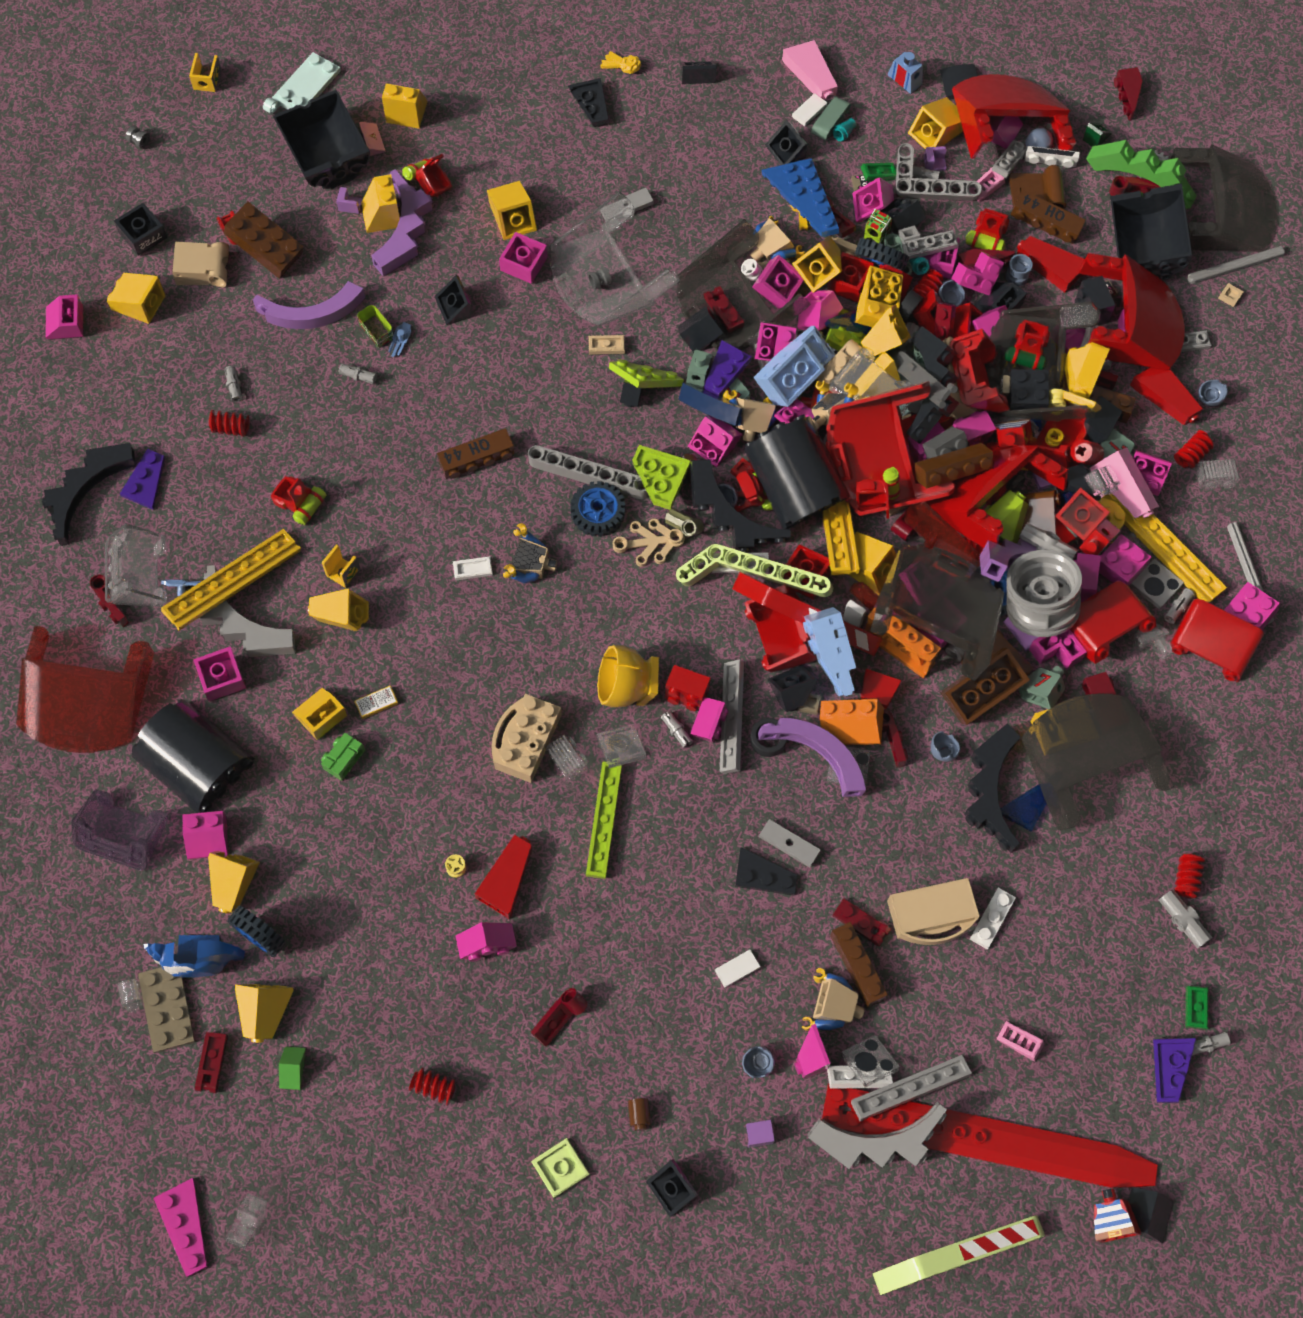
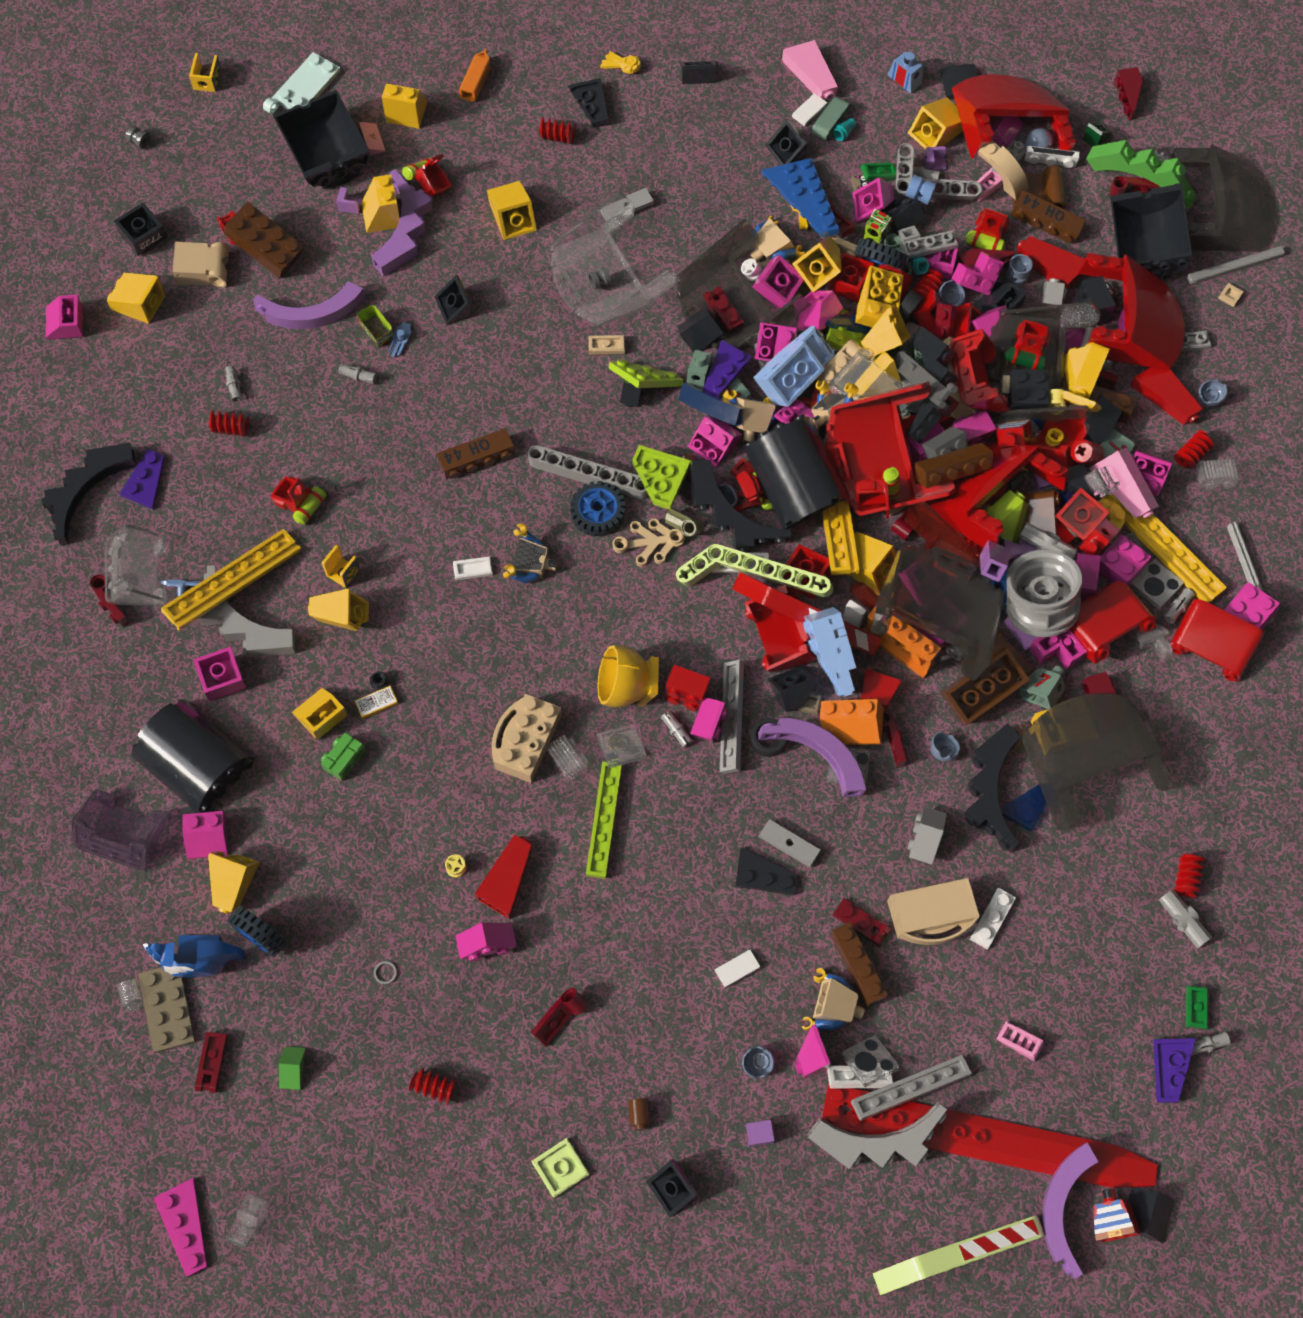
(77, 705): clear red windscreen -> none
(261, 1009): yellow slope -> none
(379, 676): none -> black plate
(387, 982): none -> light grey piece
(475, 77): none -> orange piece
(523, 257): dark pink brick -> none
(559, 132): none -> red piece
(920, 189): none -> medium blue wheel
(928, 830): none -> light grey brick
(1007, 167): none -> tan arch
(1053, 292): none -> light grey brick
(1054, 1203): none -> medium lavender arch

